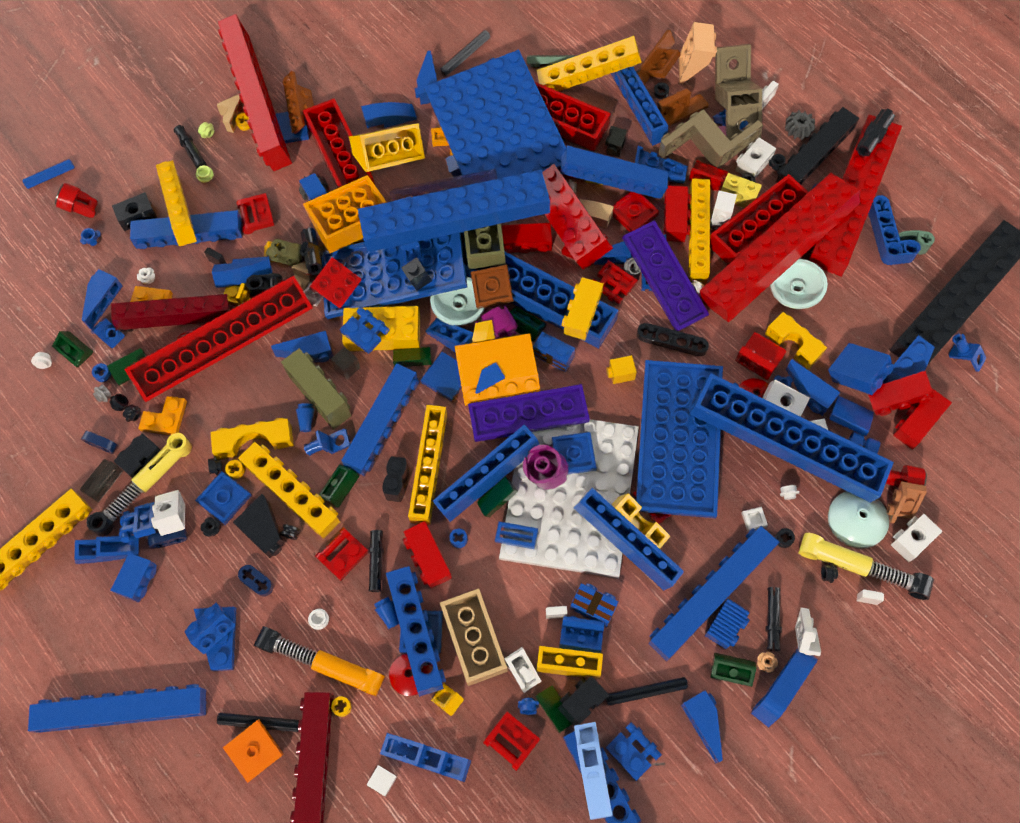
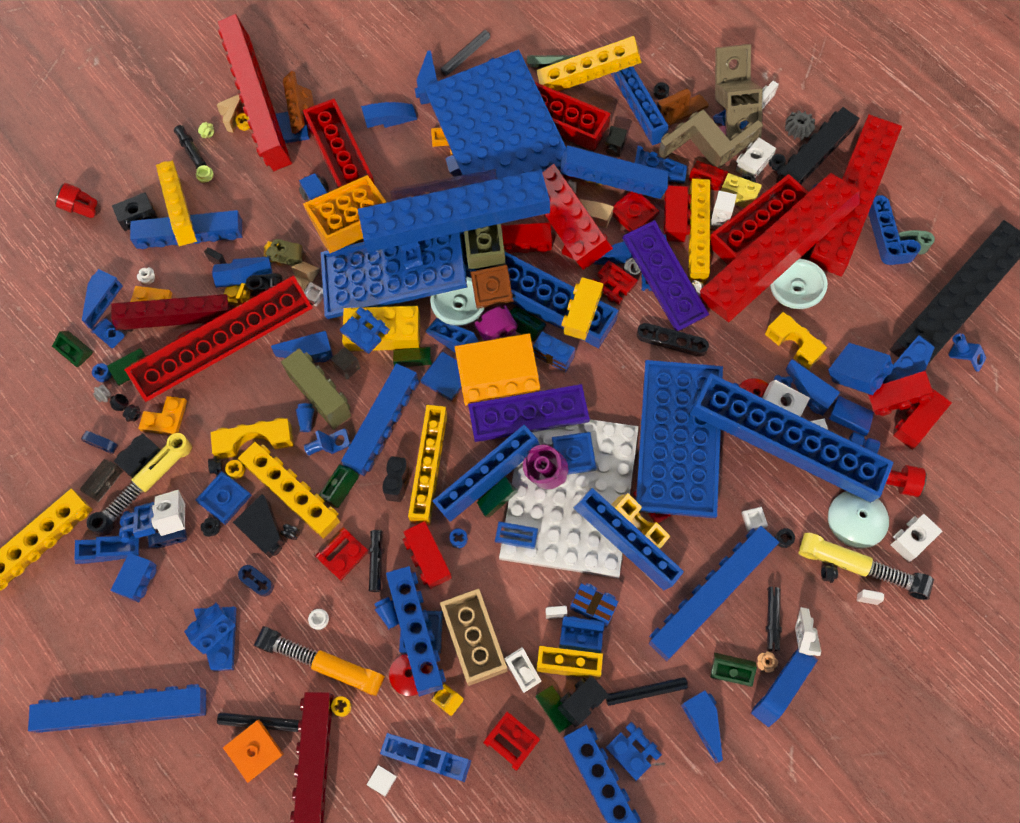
(41, 360): white plate -> none
(48, 173): blue axle -> none
(87, 233): blue plate -> none
(261, 213): red plate -> none
(311, 251): black piece -> none
(335, 282): red bracket -> none
(388, 147): yellow slope -> none
(416, 274): black brick -> none
(483, 331): yellow slope -> none
(489, 377): blue sticker -> none
(528, 706): blue plate -> none
(593, 771): light blue slope -> none
(621, 369): yellow brick -> none
(660, 59): dark orange bracket -> none
(697, 50): light nougat slope -> none
(727, 624): blue brick -> none
(760, 355): red bracket -> none
(789, 492): white plate -> none
(875, 132): black piece -> none
(906, 501): nougat bracket -> none

